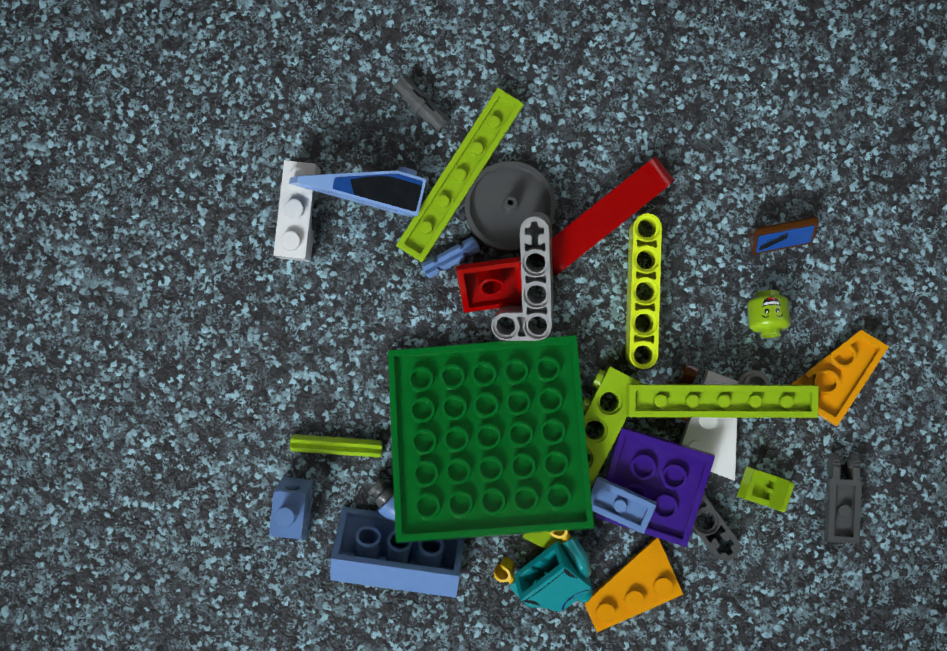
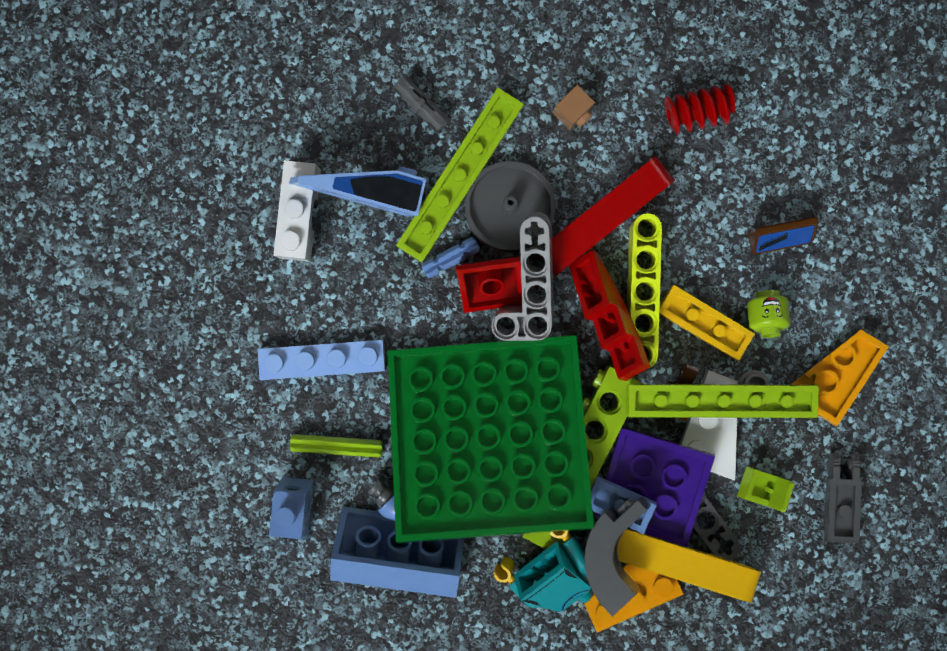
(321, 360): none -> light blue plate
(574, 108): none -> medium nougat plate
(602, 564): none -> dark grey arch
(610, 316): none -> red slope
(688, 565): none -> yellow beam
(700, 107): none -> red piece
(705, 323): none -> yellow plate

